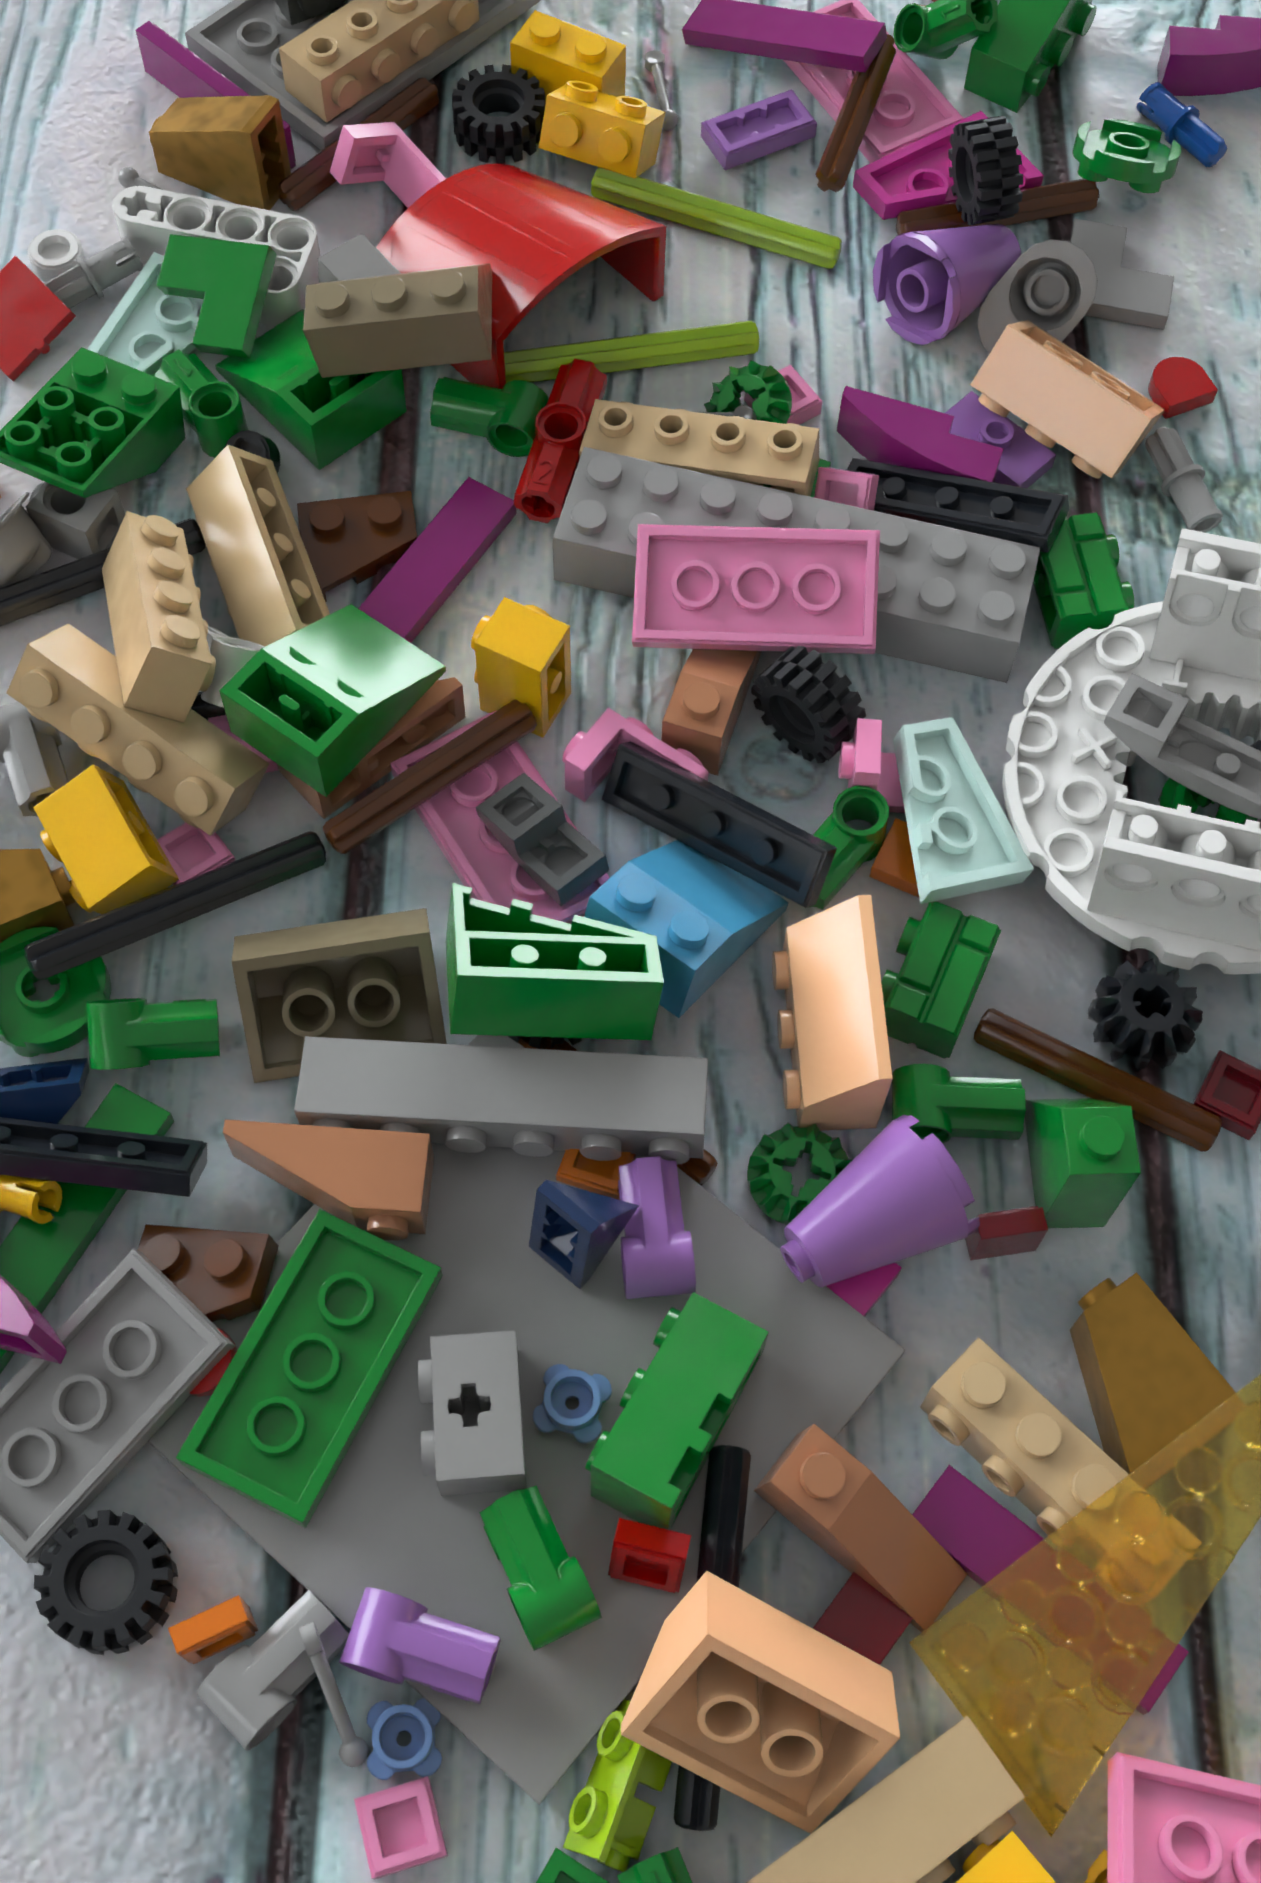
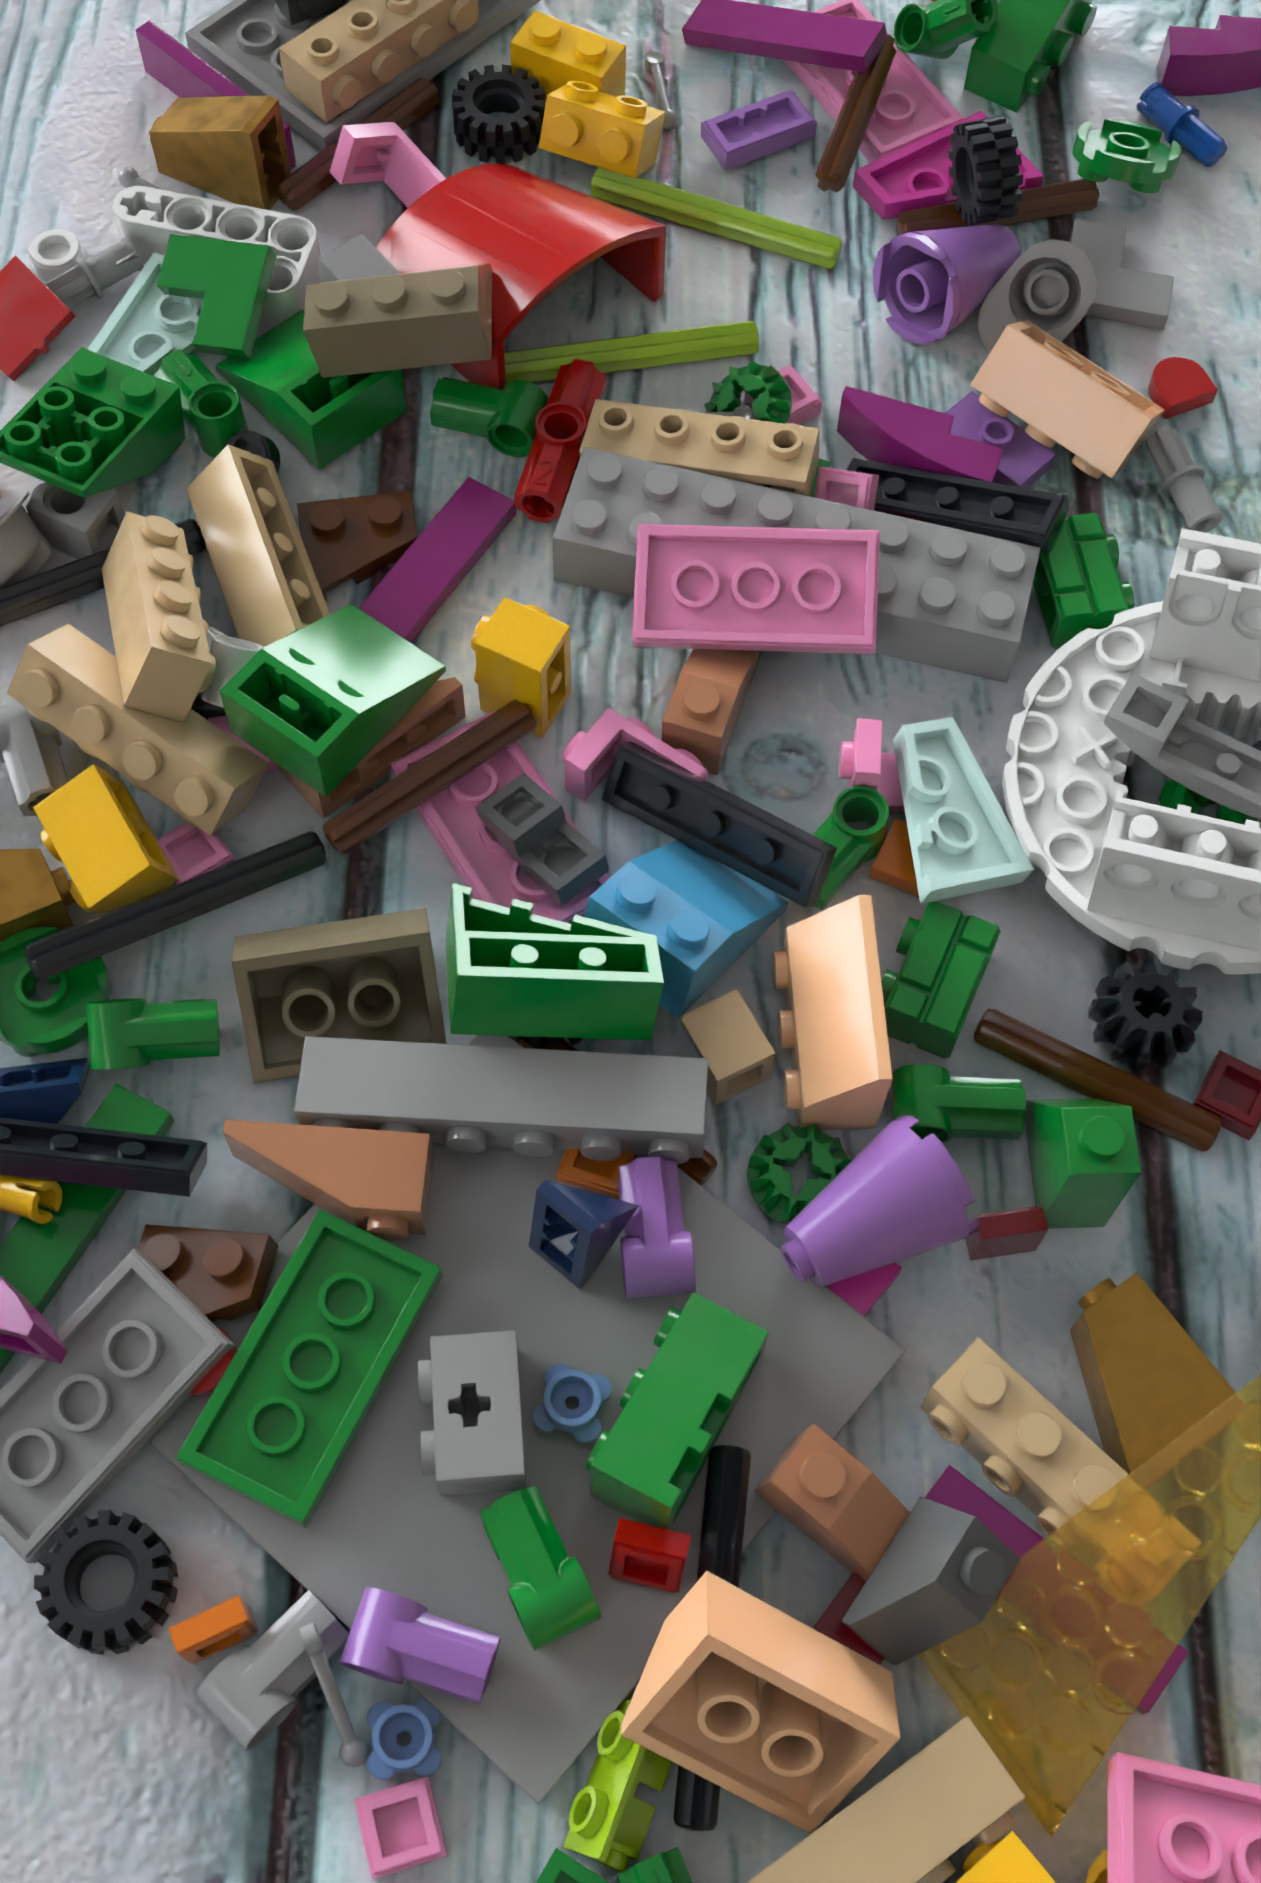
(733, 1044): none -> tan panel
(807, 703): black tyre -> none
(930, 1582): none -> dark grey slope

